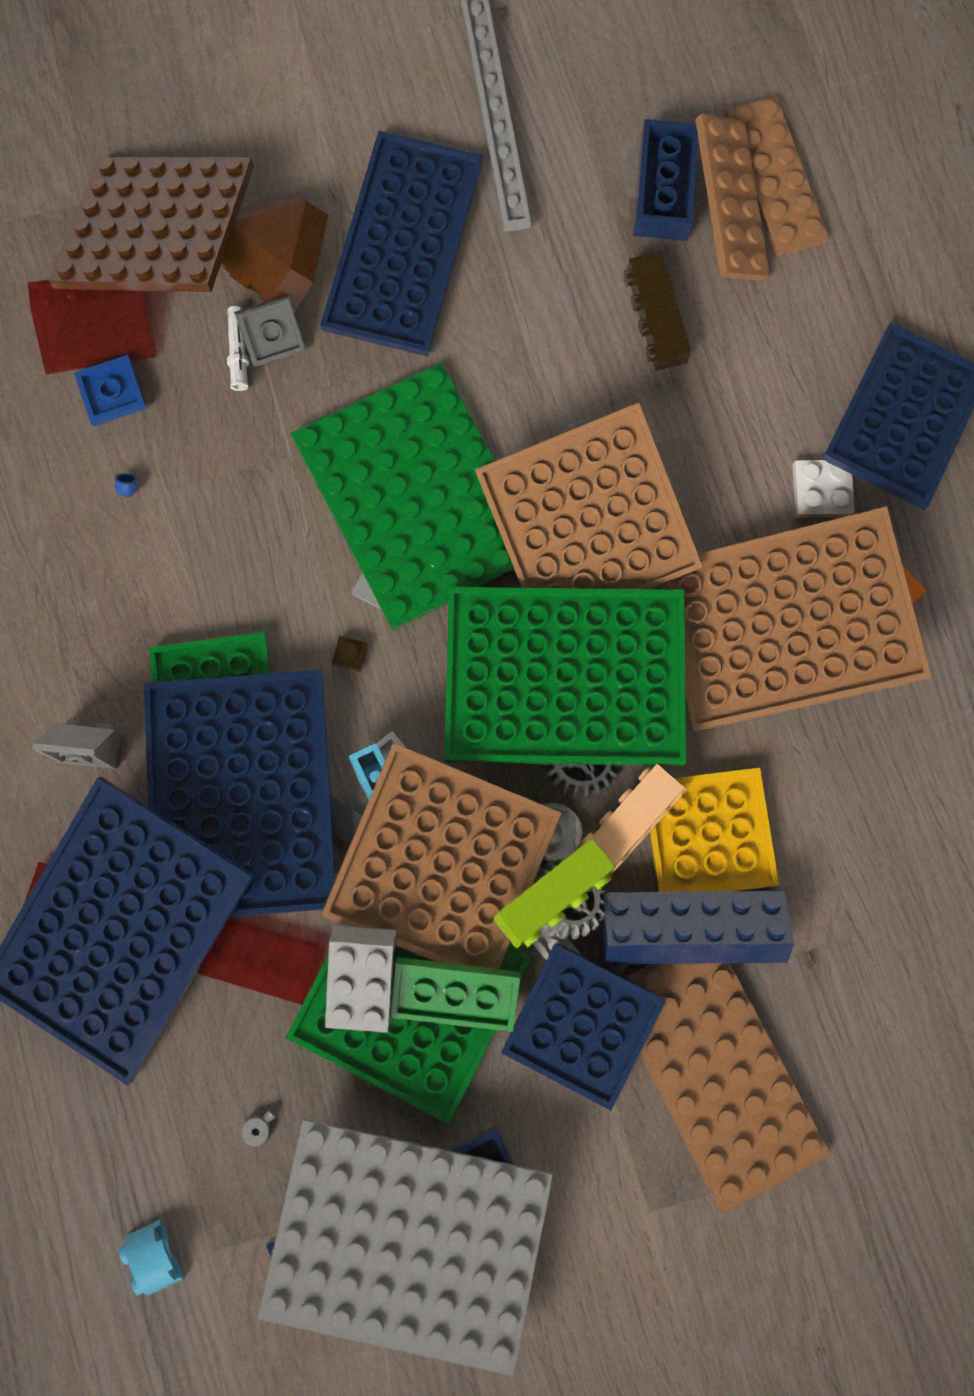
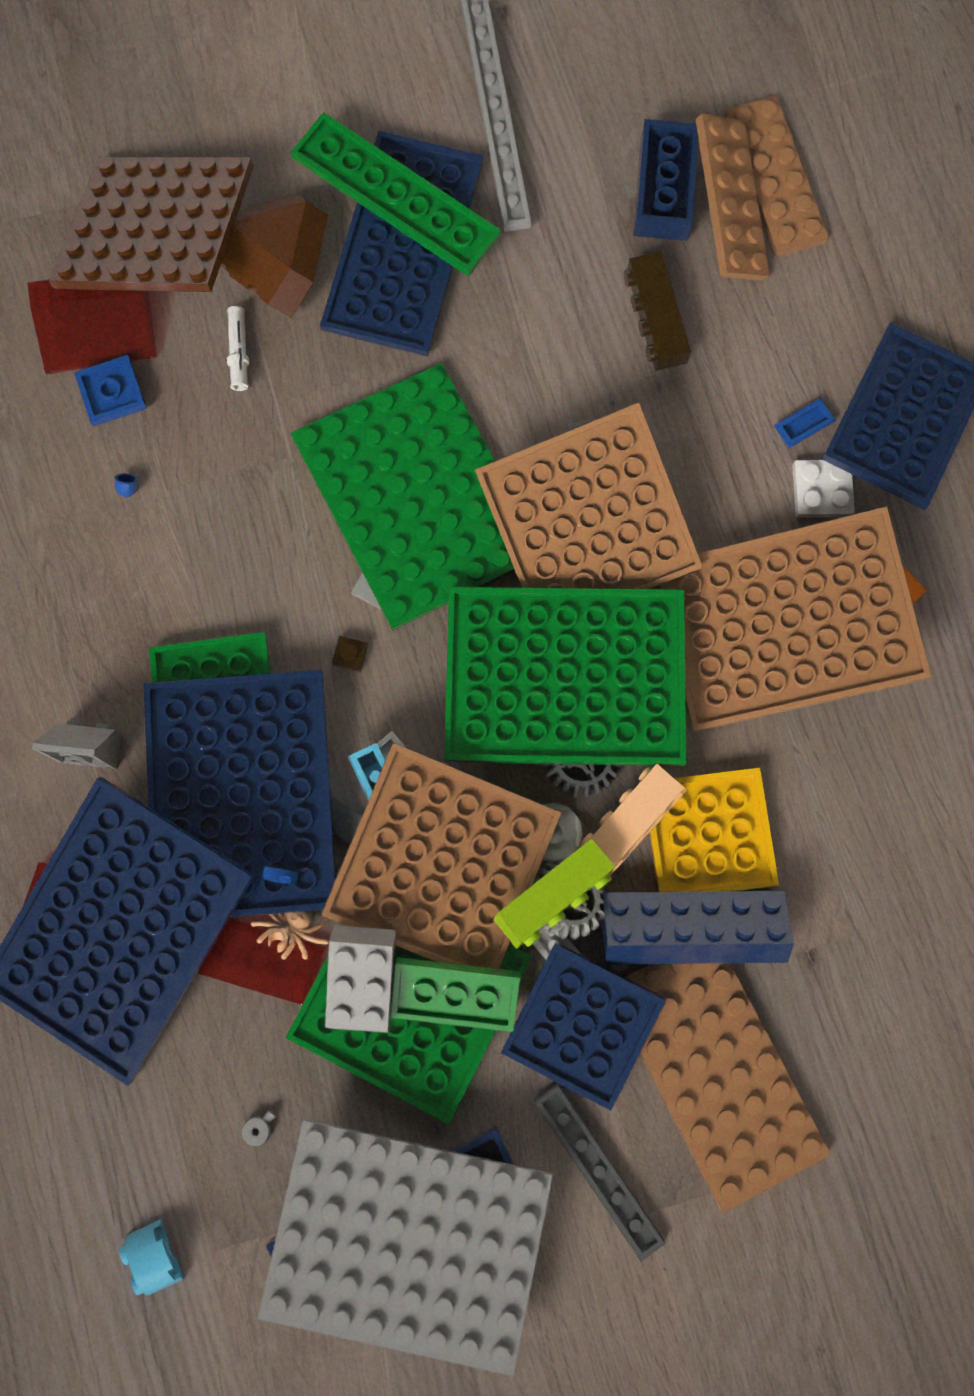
(270, 330): dark grey tile -> none
(280, 875): none -> blue tile
(291, 927): none -> light nougat animal
(396, 194): none -> green plate
(599, 1172): none -> dark grey tile
(804, 423): none -> blue tile

